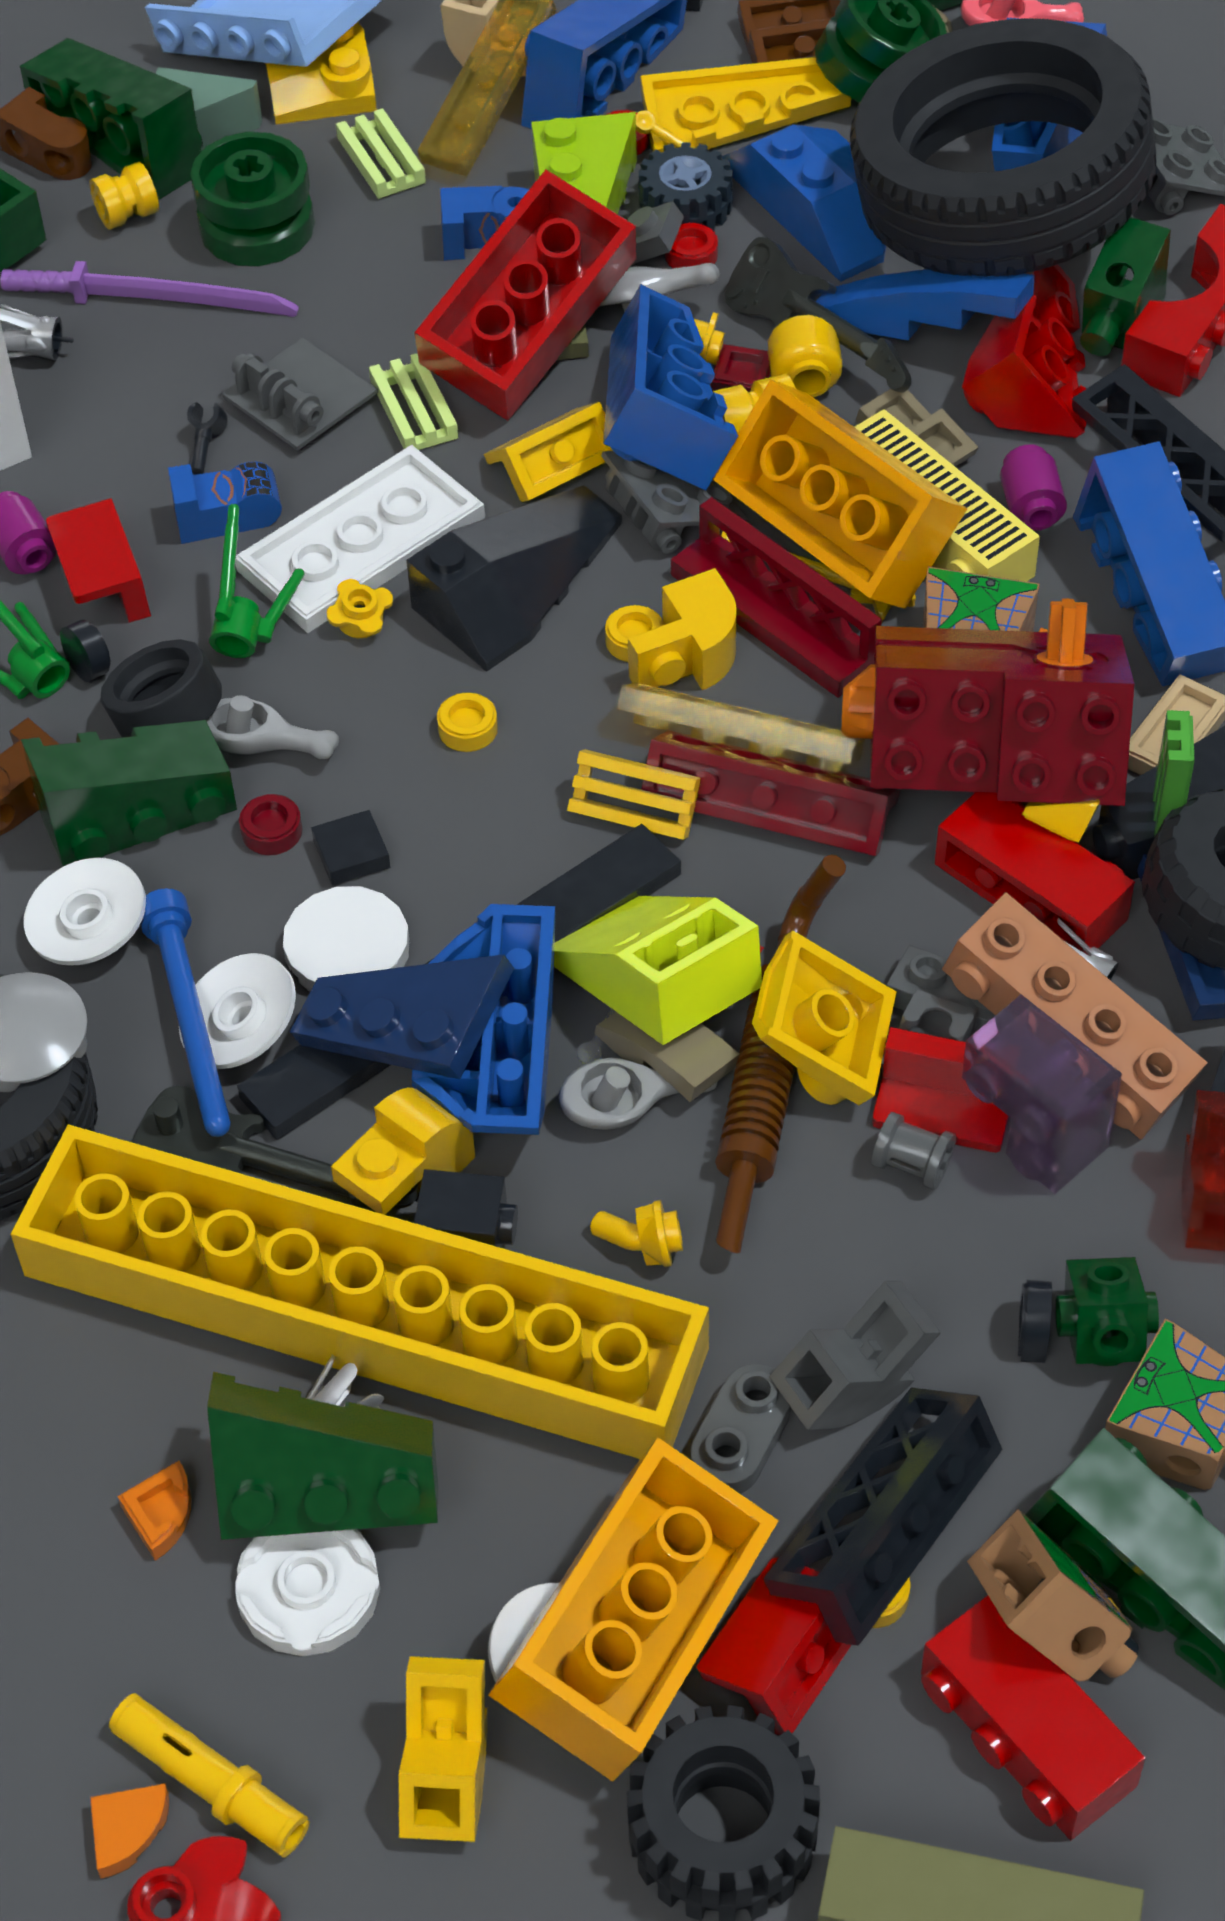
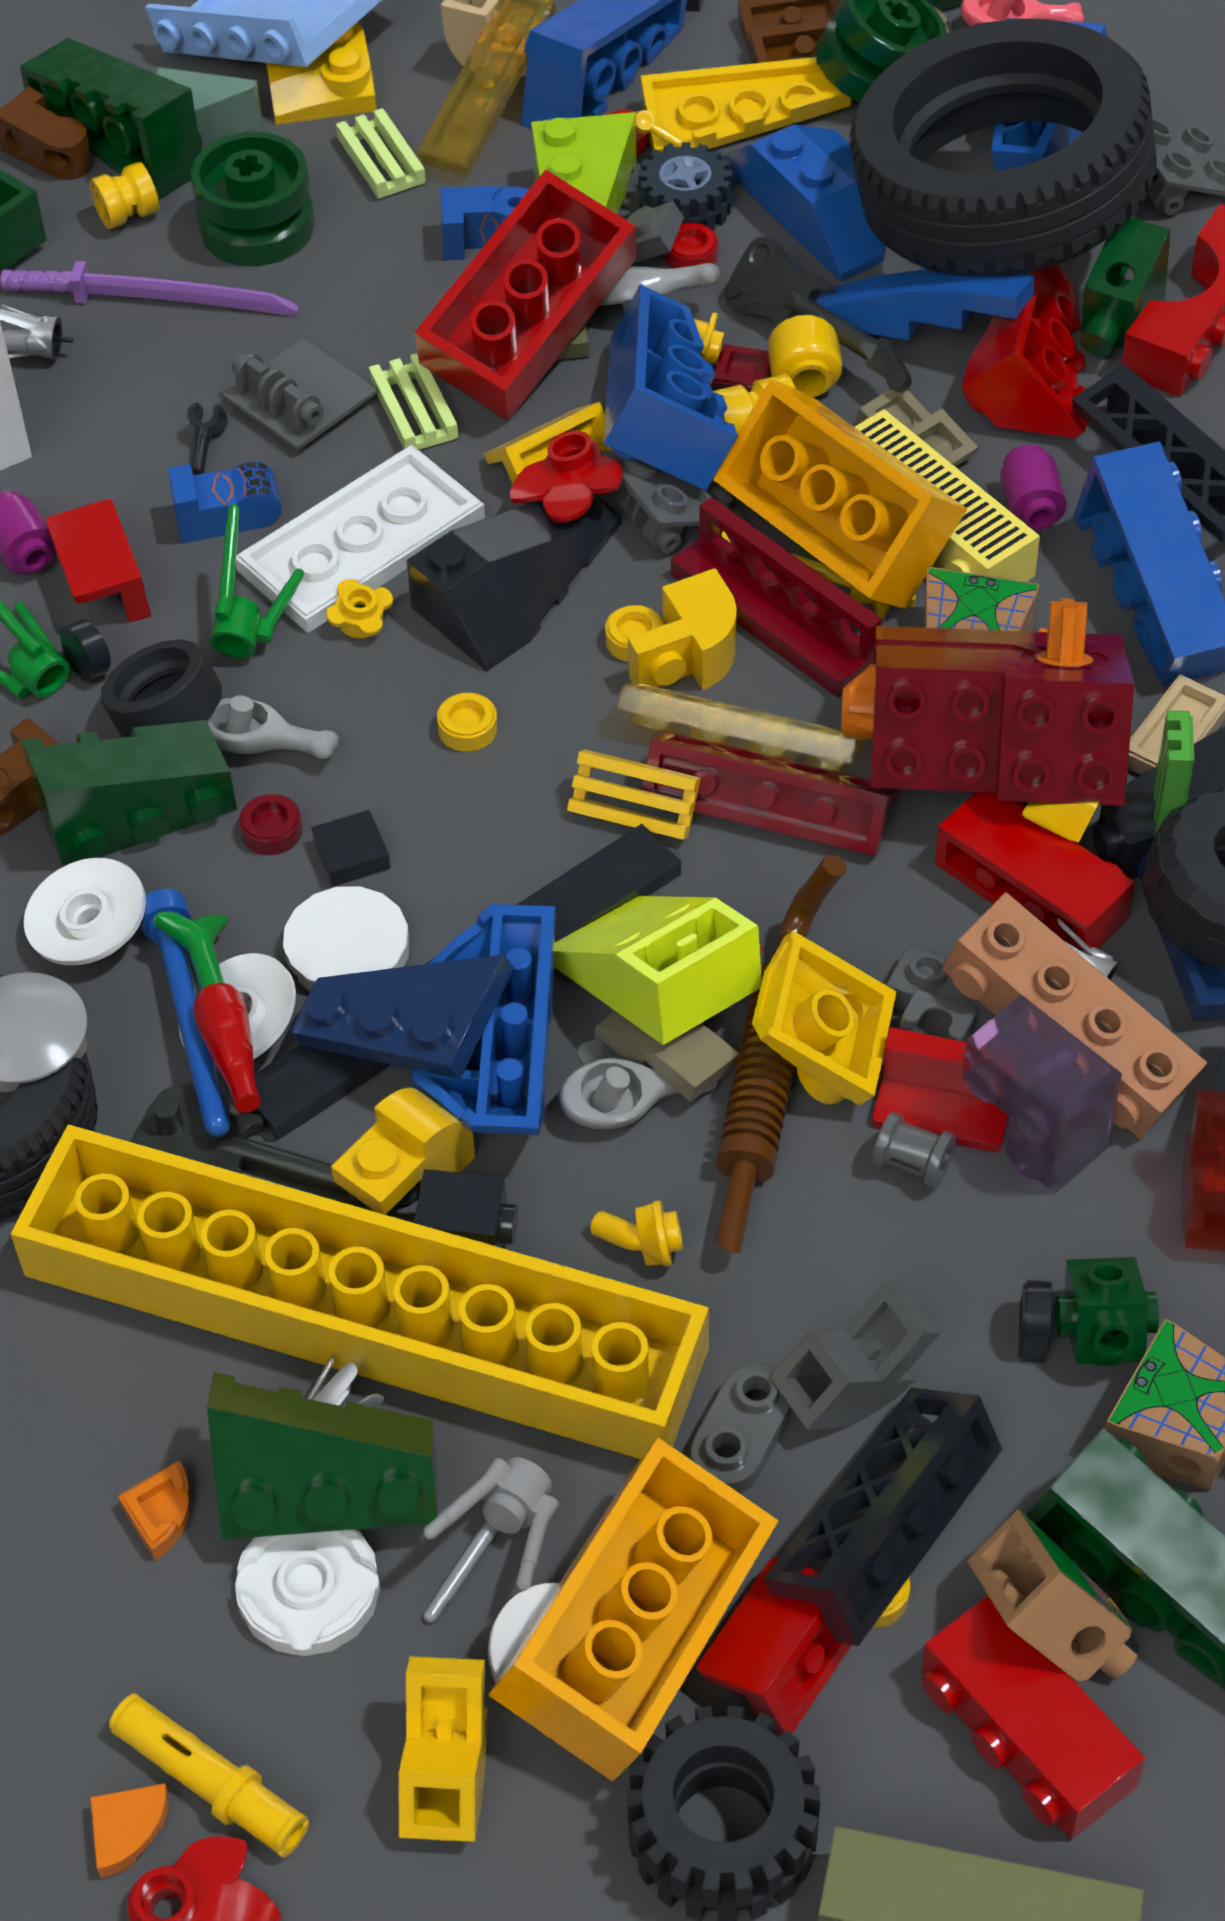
(218, 1006): none -> red piece
(514, 1498): none -> light grey plant
(568, 477): none -> red plate

